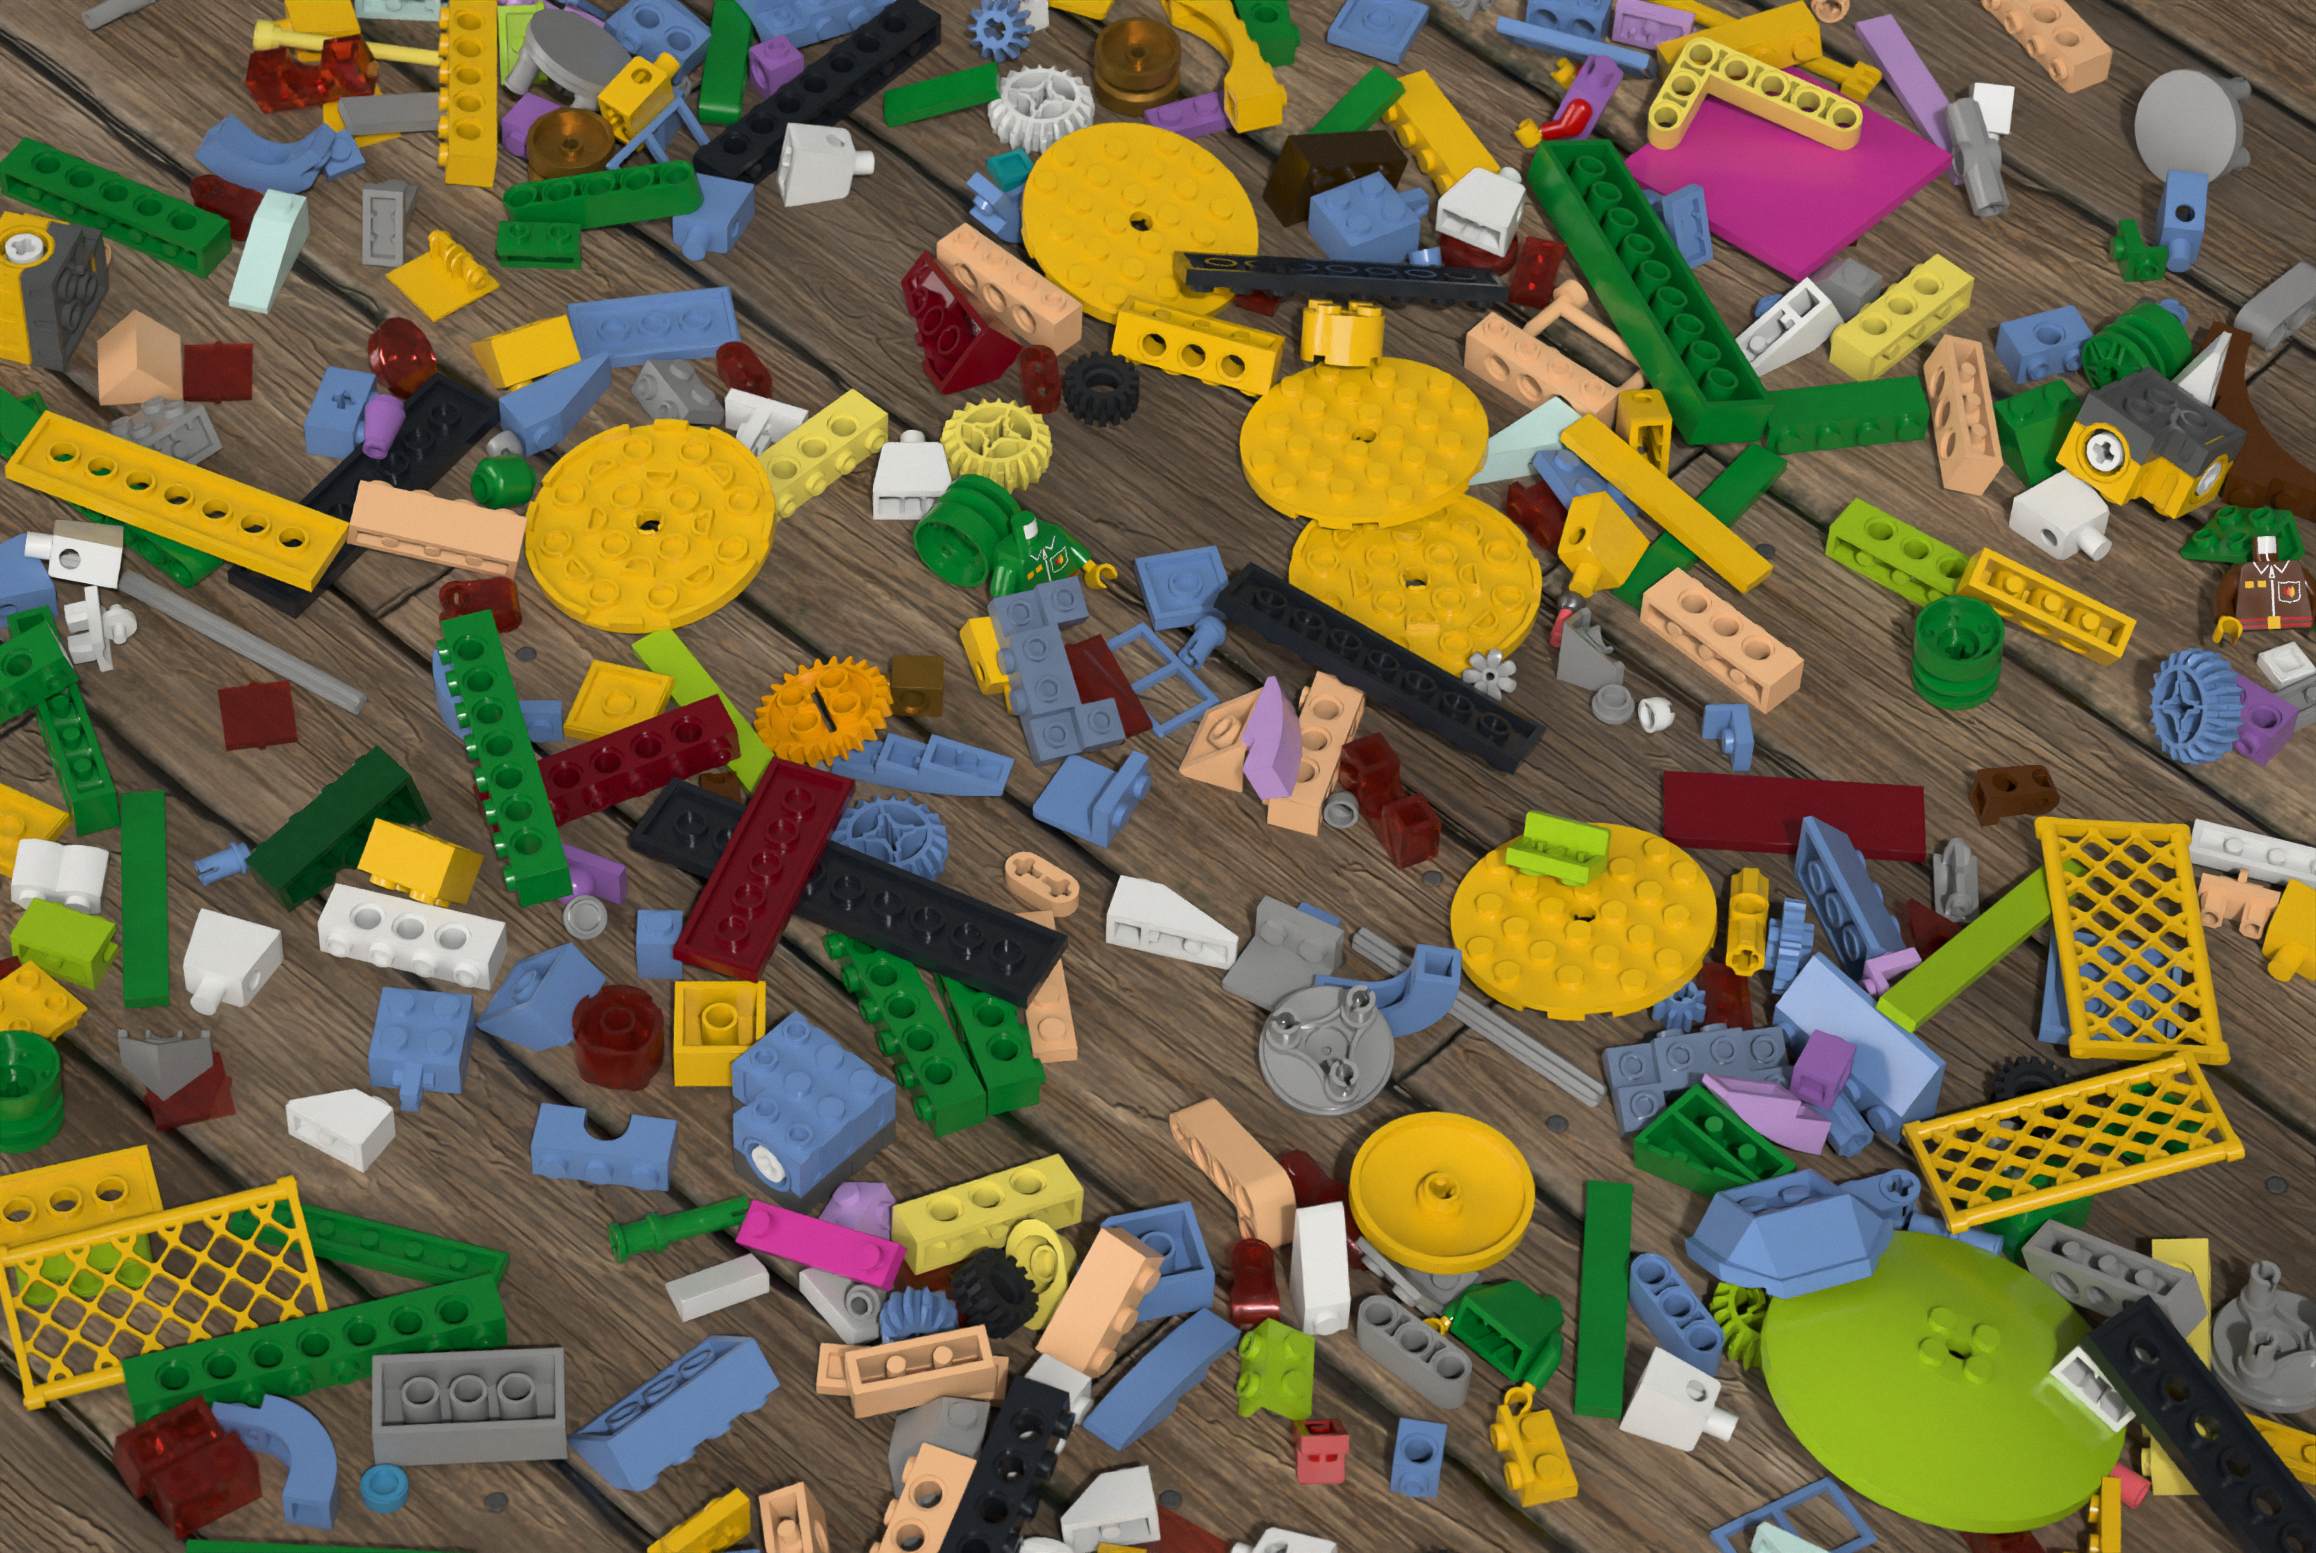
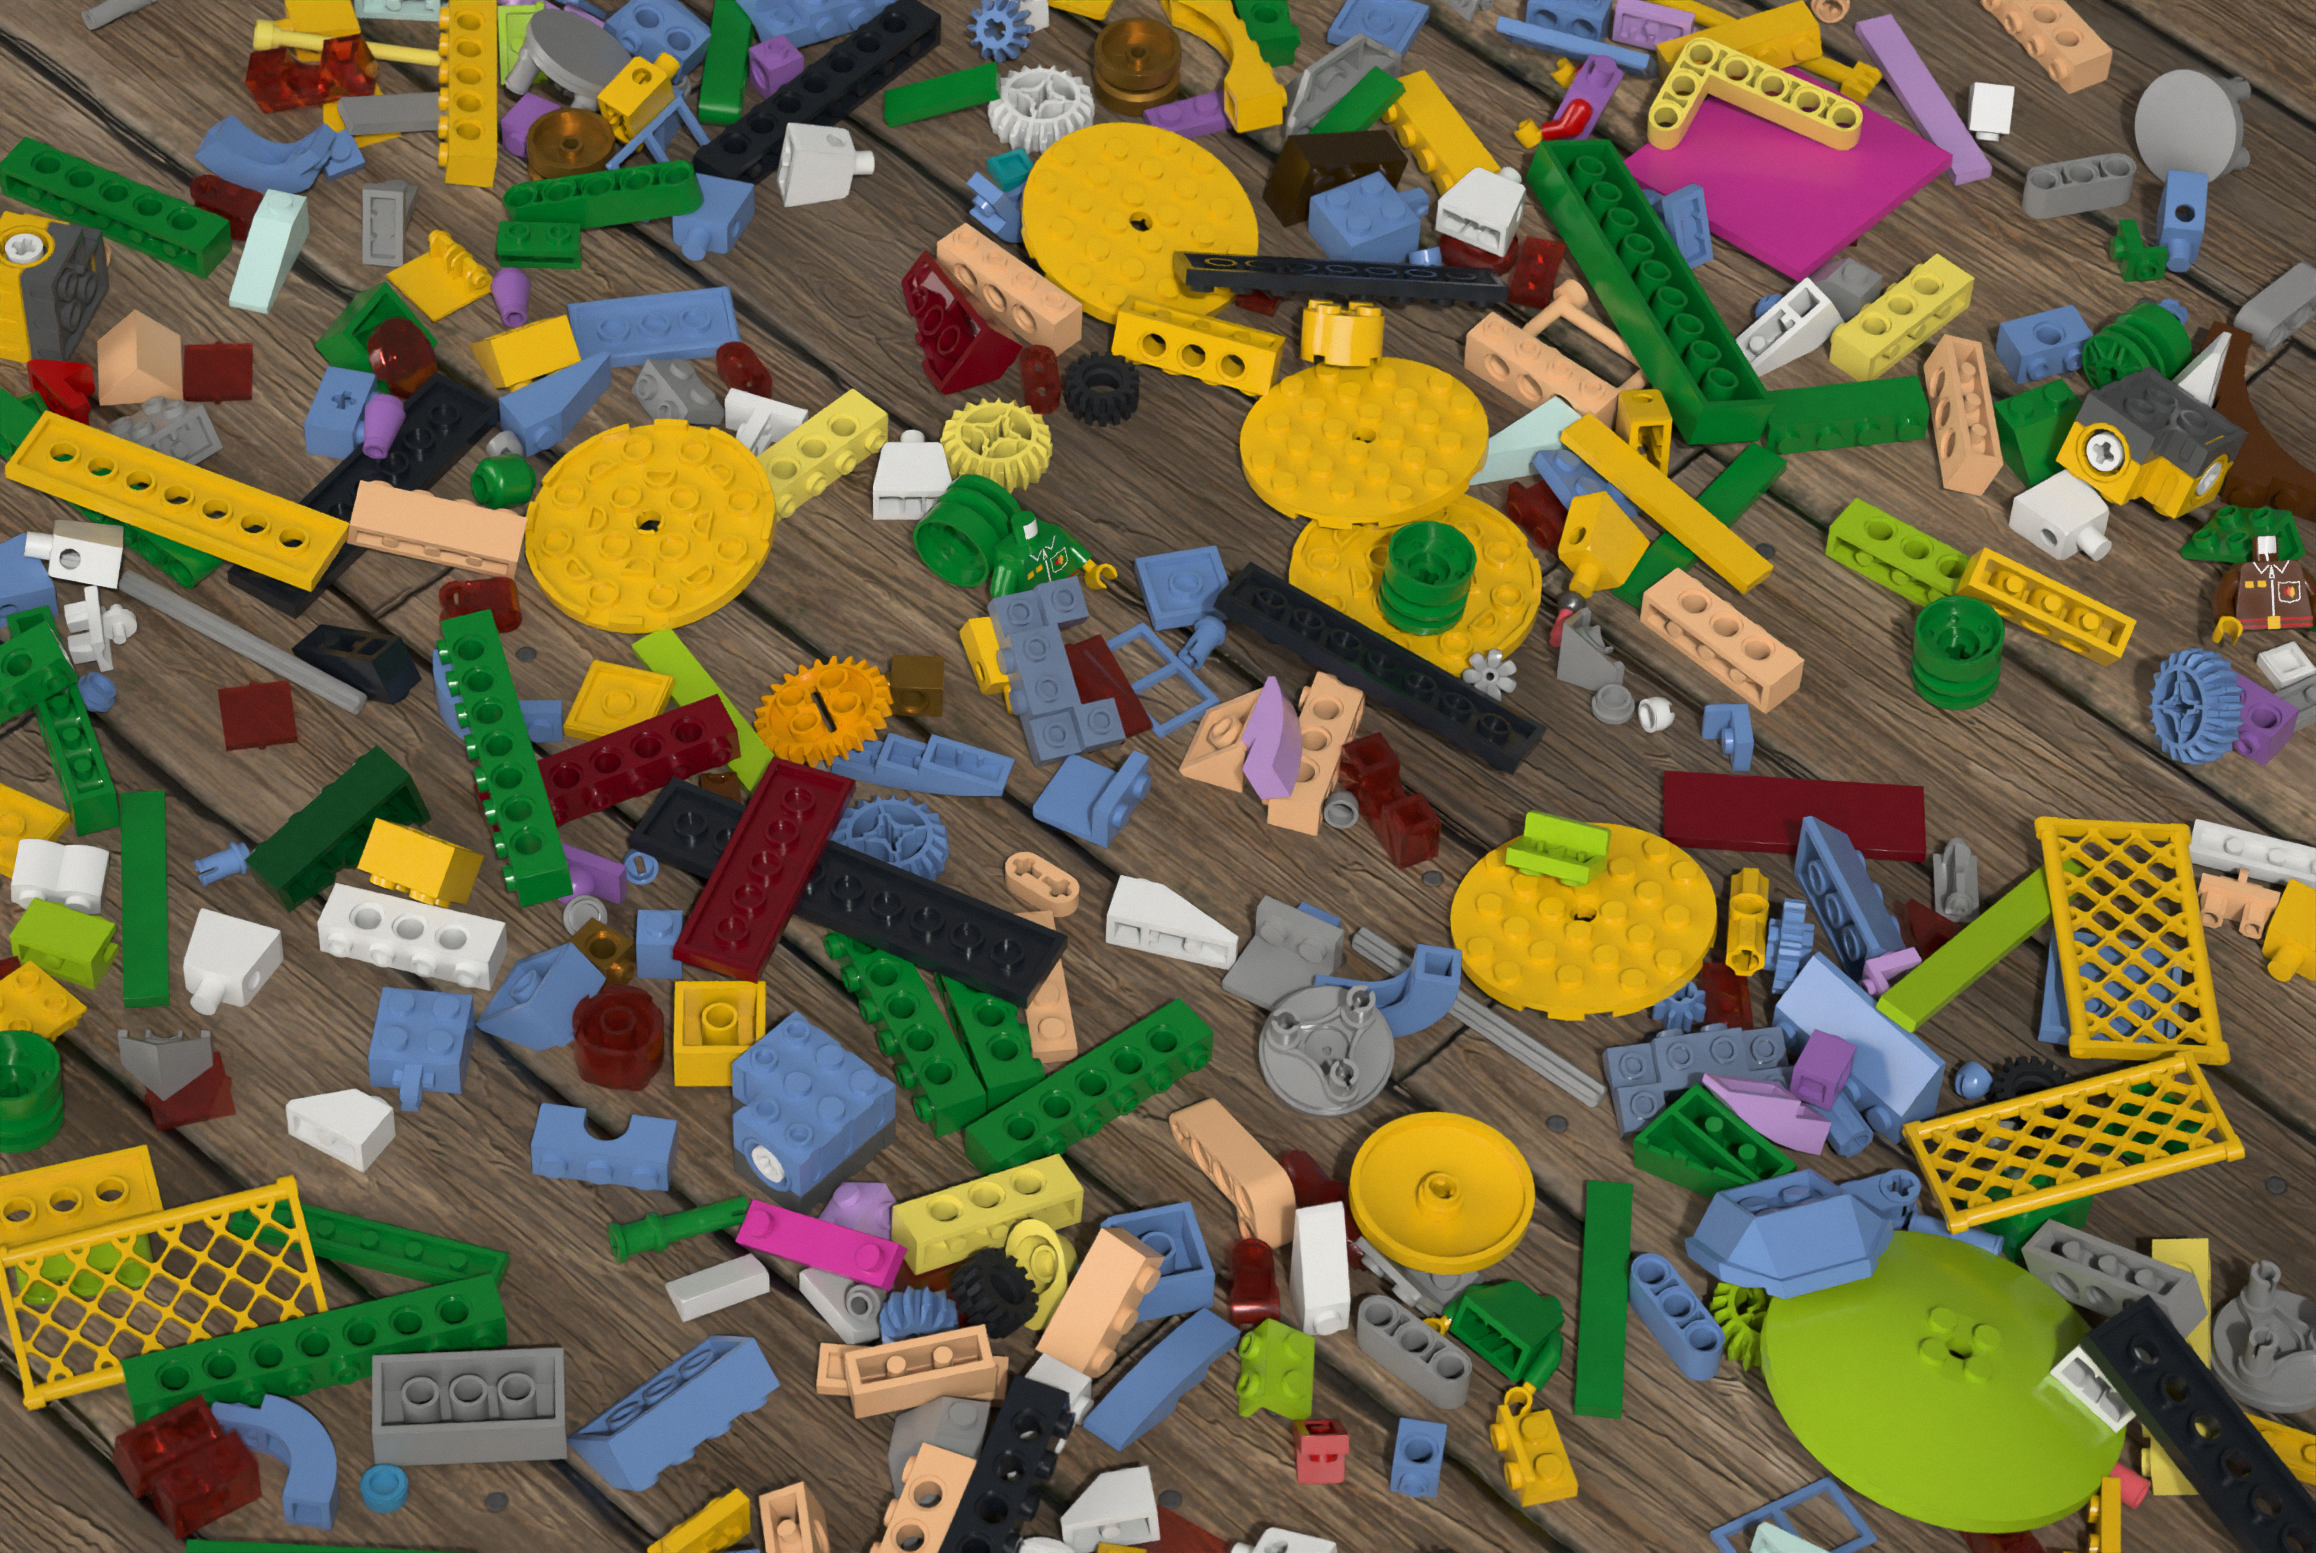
(63, 387): none -> red slope
(97, 692): none -> medium blue plate
(348, 336): none -> green slope
(362, 659): none -> black slope
(511, 294): none -> medium lavender cone
(607, 951): none -> pearl gold brick
(643, 877): none -> medium blue hinge
(1092, 1090): none -> green brick
(1331, 78): none -> light grey wedge
(1426, 578): none -> green wheel
(1676, 1404): white torso -> none
(1972, 1081): none -> medium blue hinge
(1976, 158): light grey piece -> none
(2012, 793): reddish brown leg -> none
(2078, 185): none -> light grey beam

